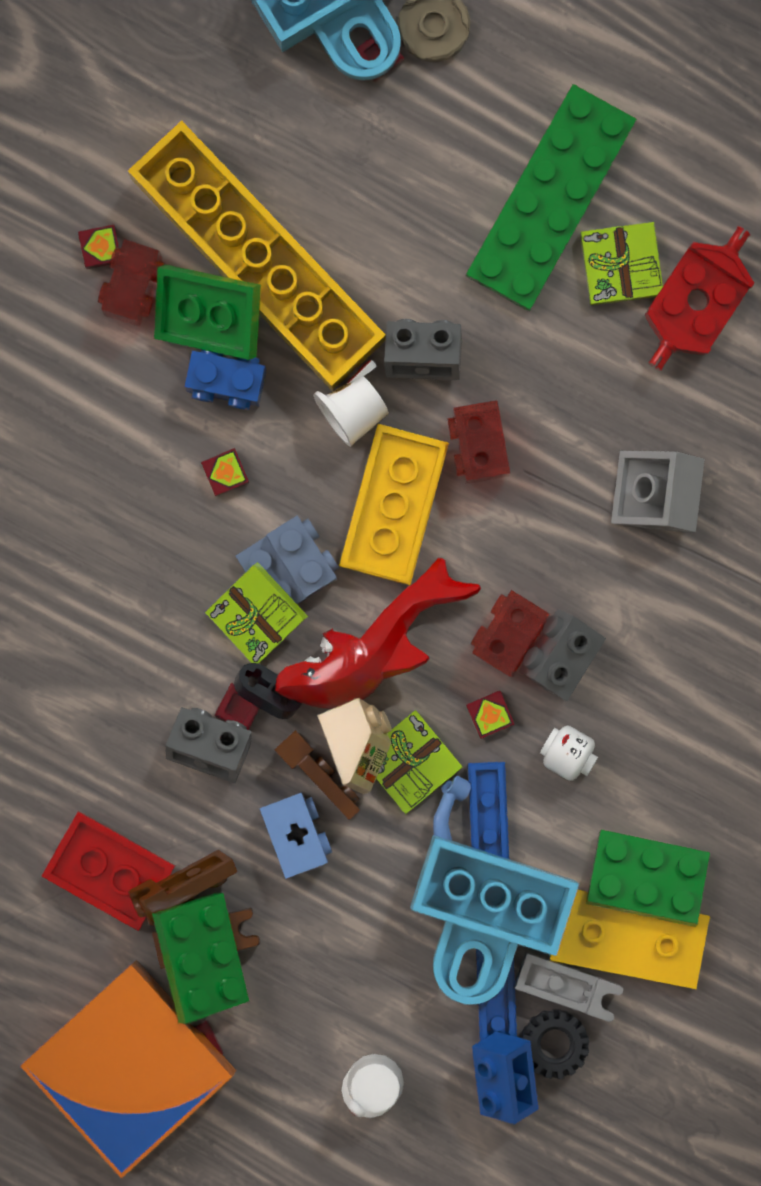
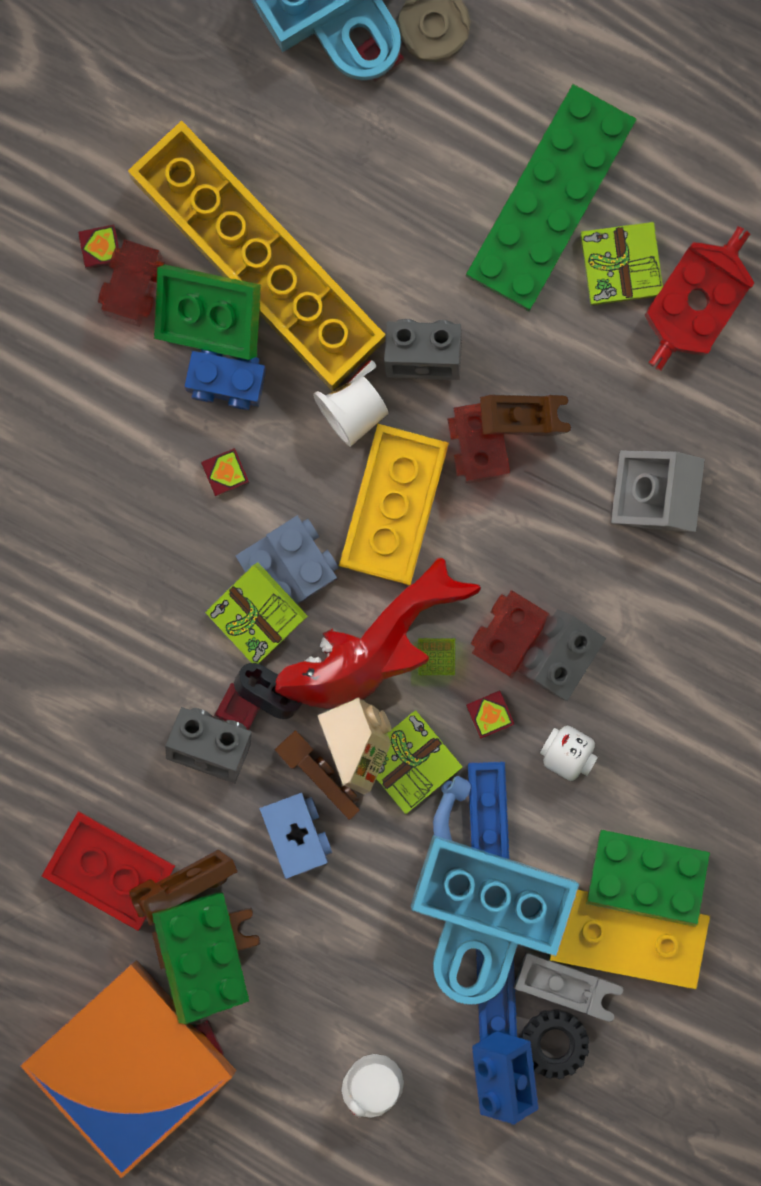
(441, 656): none -> clear neon green tile
(523, 415): none -> reddish brown plate

